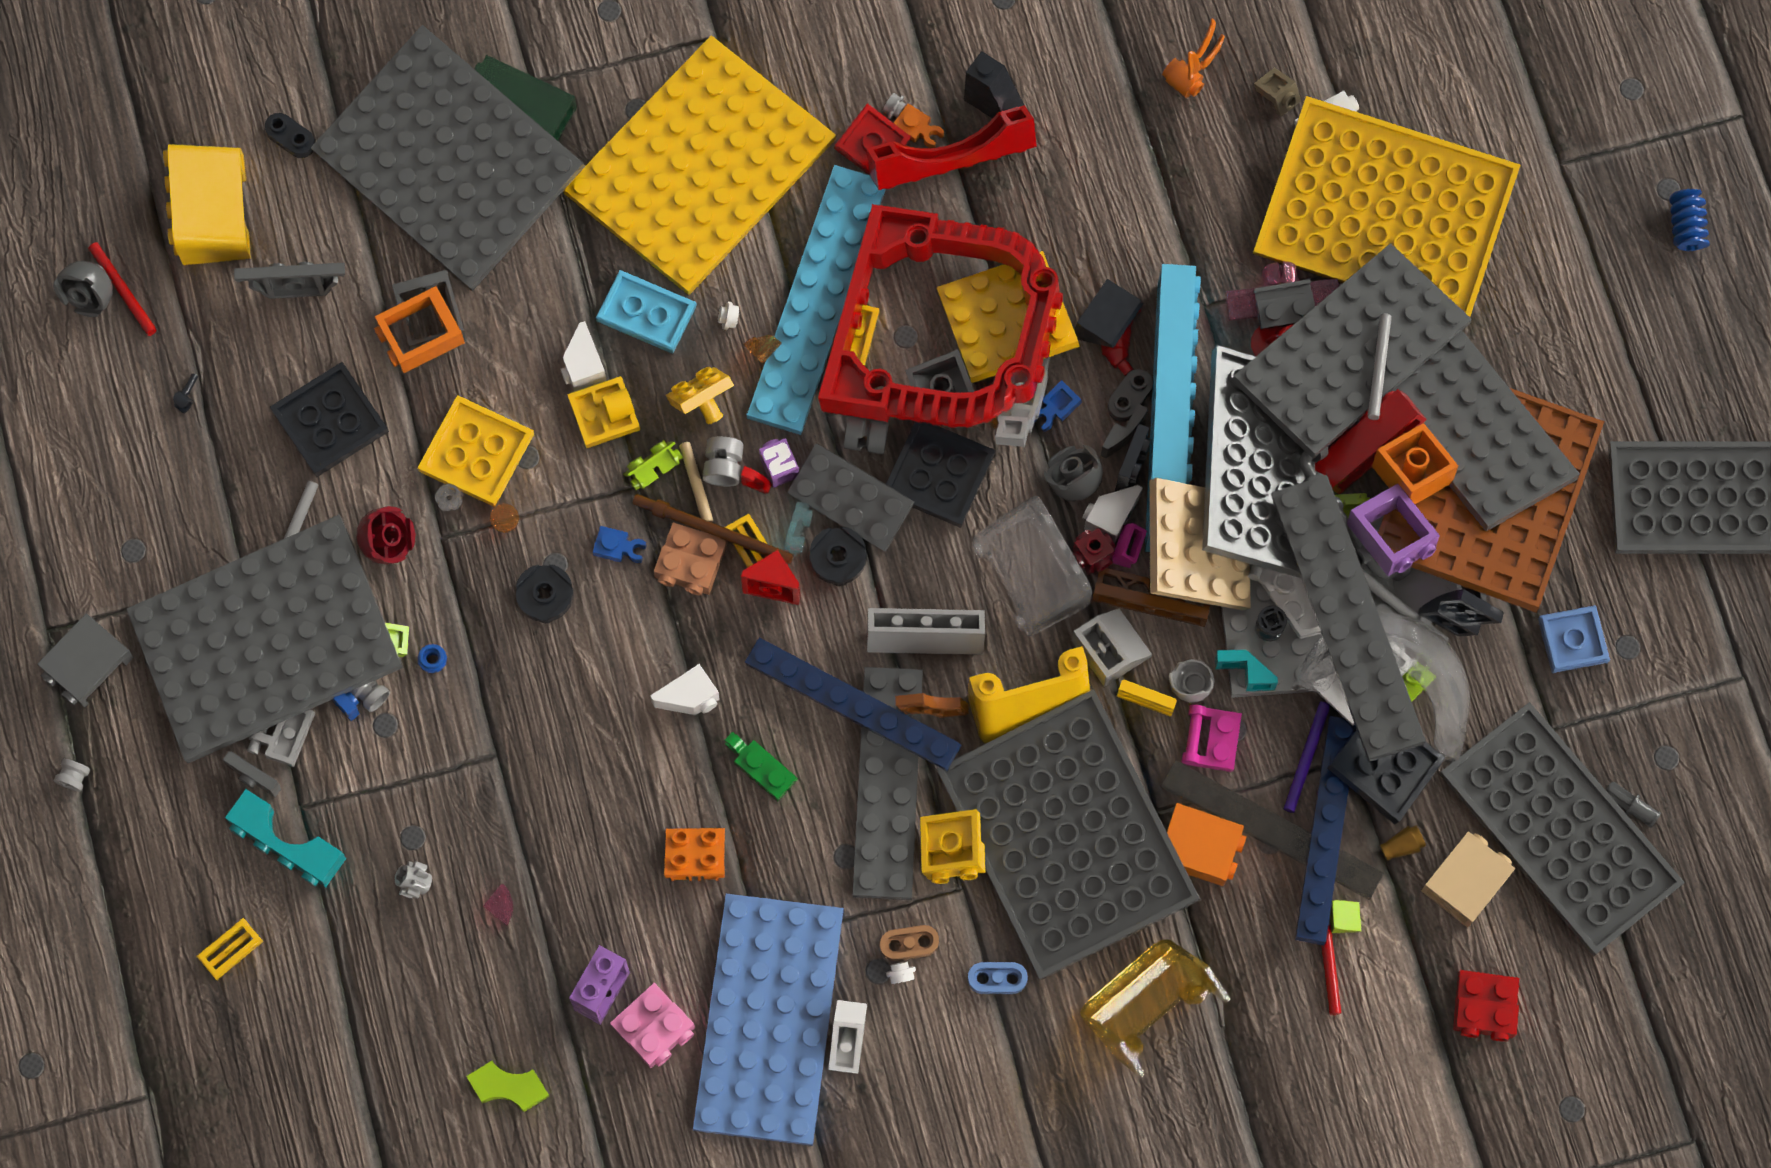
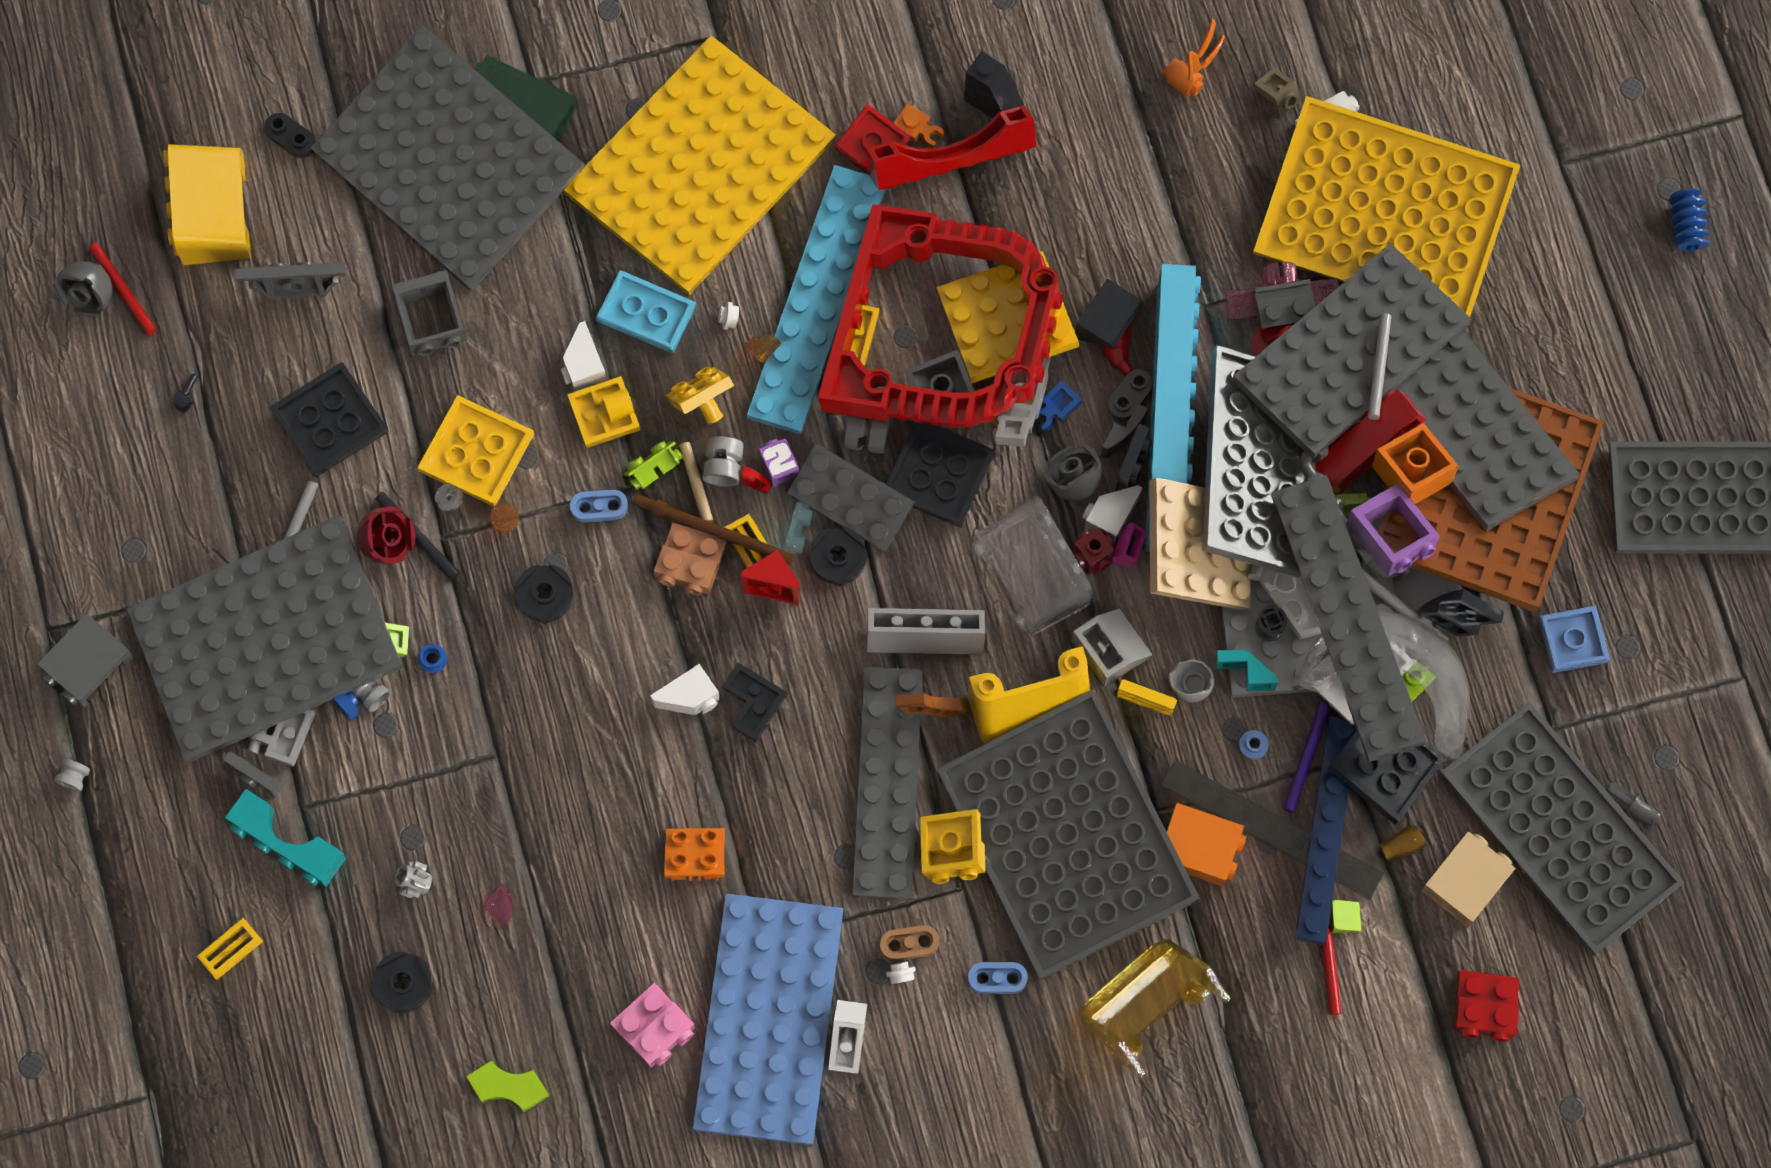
(418, 988): none -> black plate
(424, 543): none -> black bar
(429, 350): orange window -> none
(599, 505): none -> medium blue plate
(603, 974): medium lavender window -> none
(614, 544): blue plate -> none
(760, 698): none -> black plate
(761, 766): green plate -> none
(853, 704): dark blue plate -> none
(894, 106): light grey plate -> none
(1146, 603): reddish brown fence -> none
(1221, 738): dark pink plate -> none
(1253, 753): none -> medium blue plate

